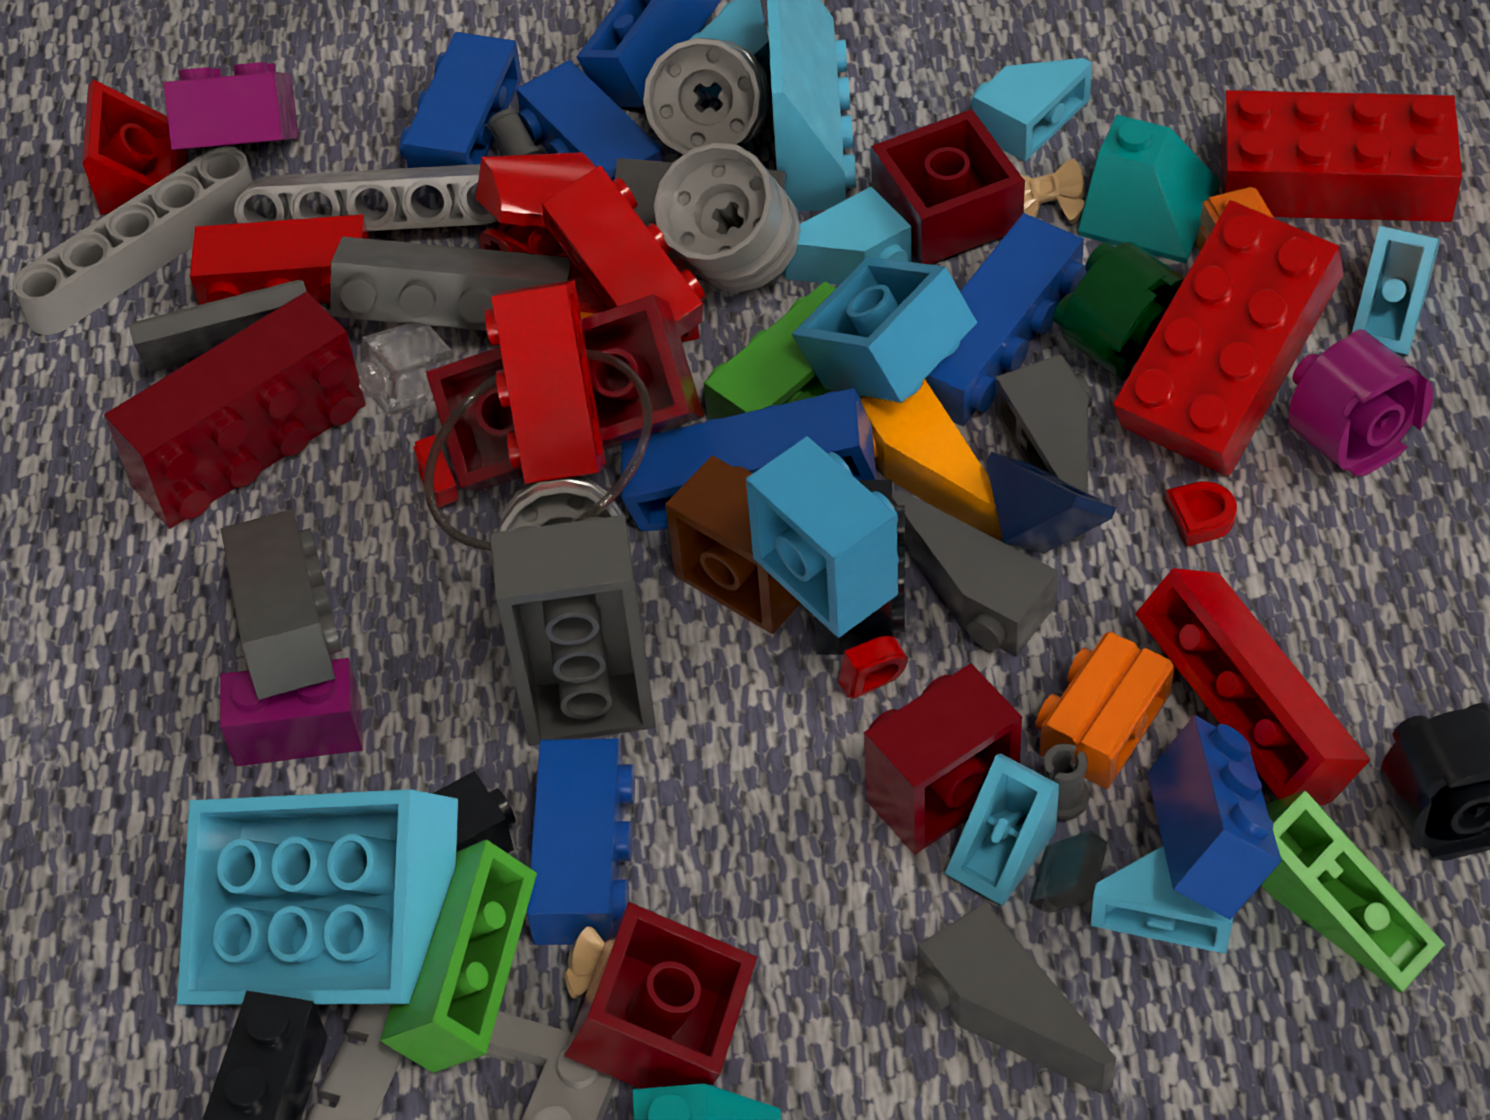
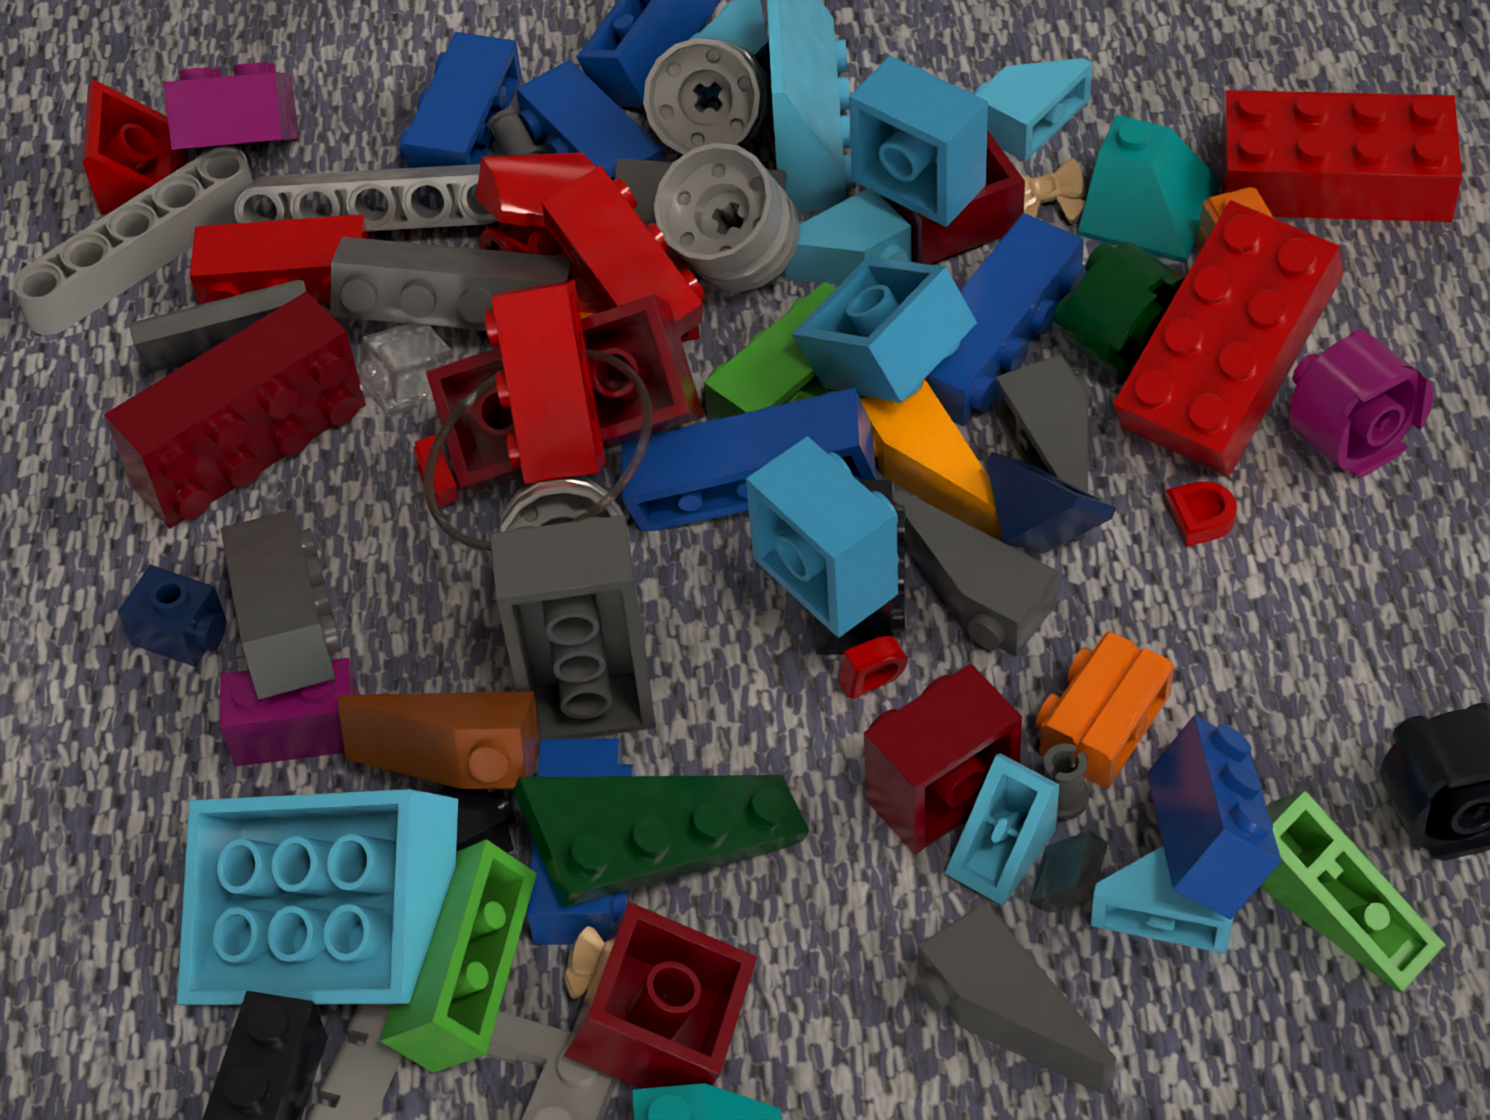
(173, 616): none -> dark blue brick
(444, 737): none -> dark orange slope
(648, 829): none -> dark green wing
(714, 546): reddish brown brick -> none
(918, 140): none -> dark azure brick
(1251, 685): red brick -> none
(1396, 286): medium azure slope -> none

